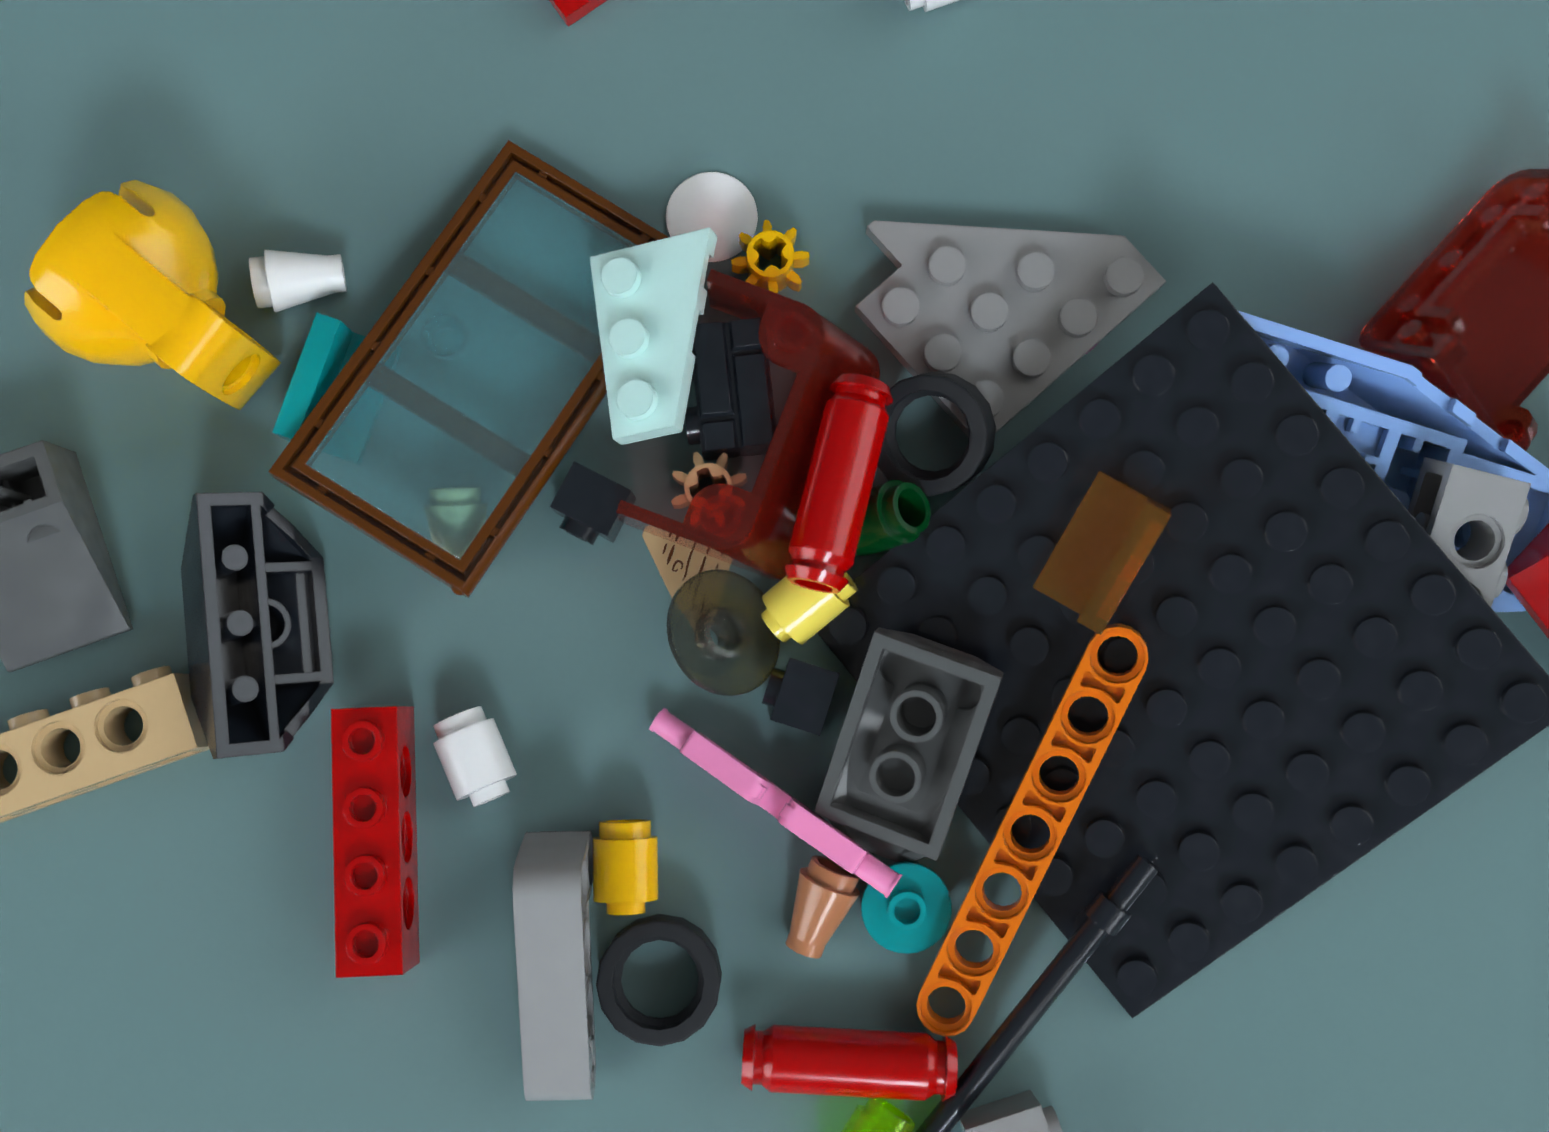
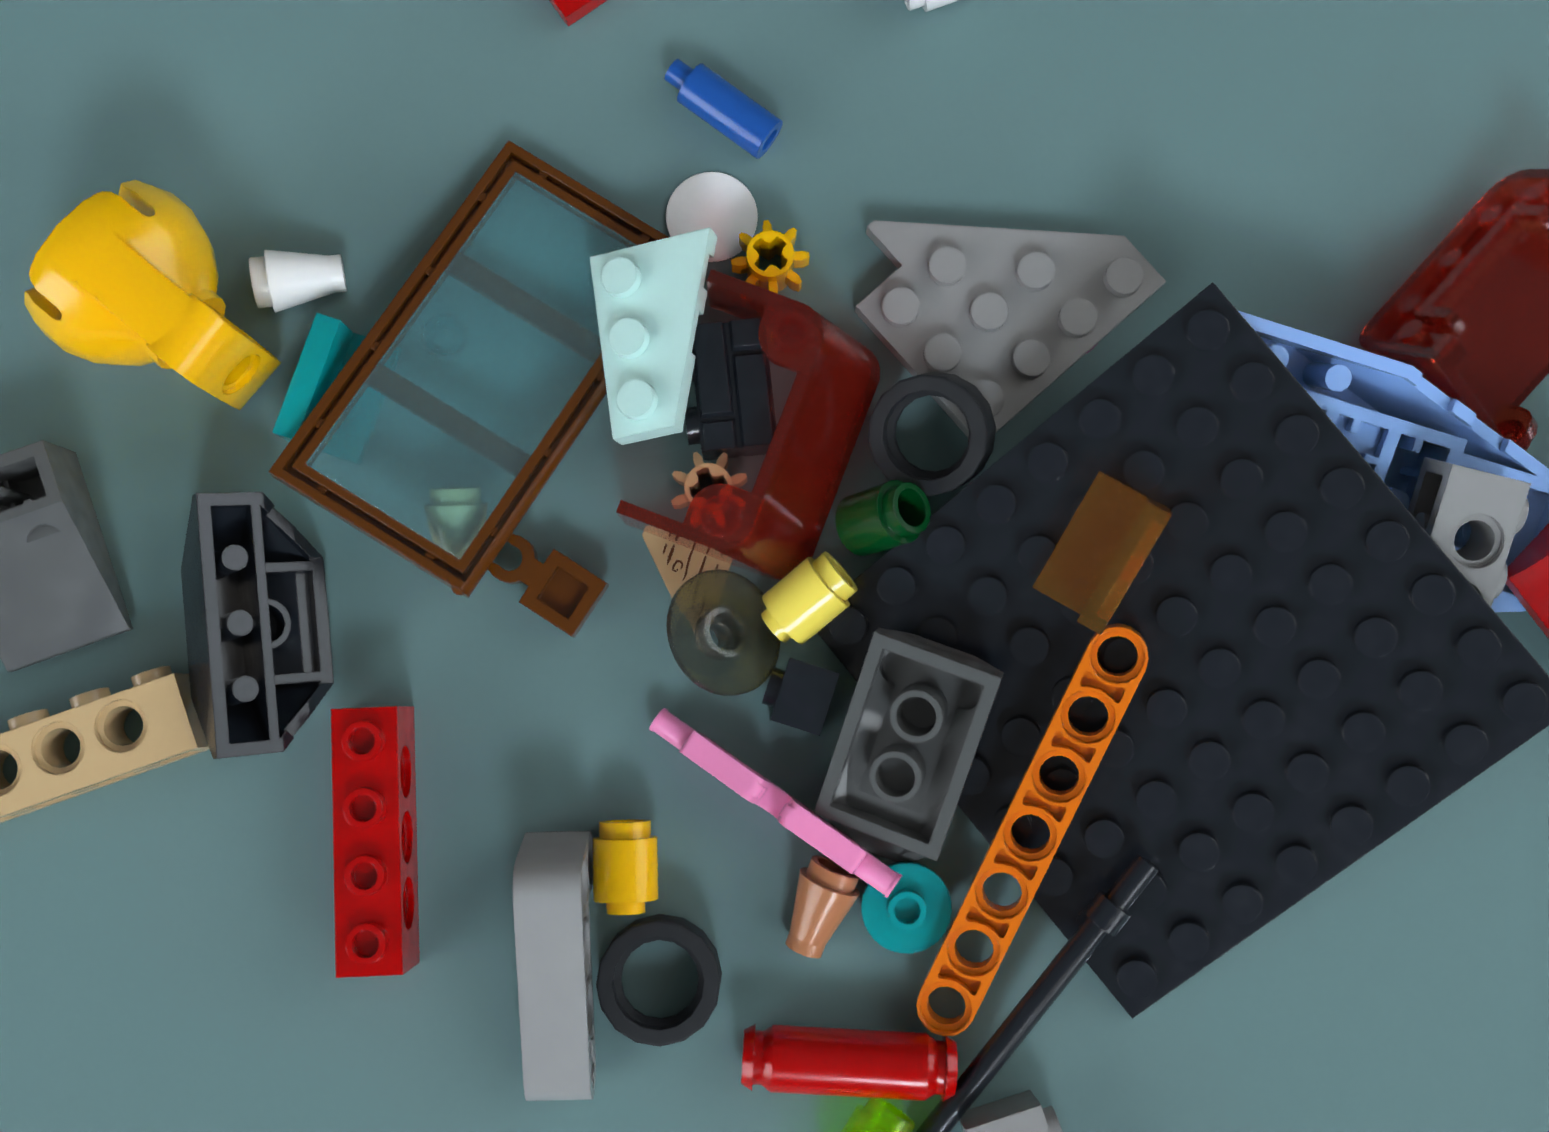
(473, 756): white brick -> none
(557, 589): none -> reddish brown plate
(590, 504): black plate -> none
(724, 107): none -> blue cylinder
(839, 483): red axle -> none

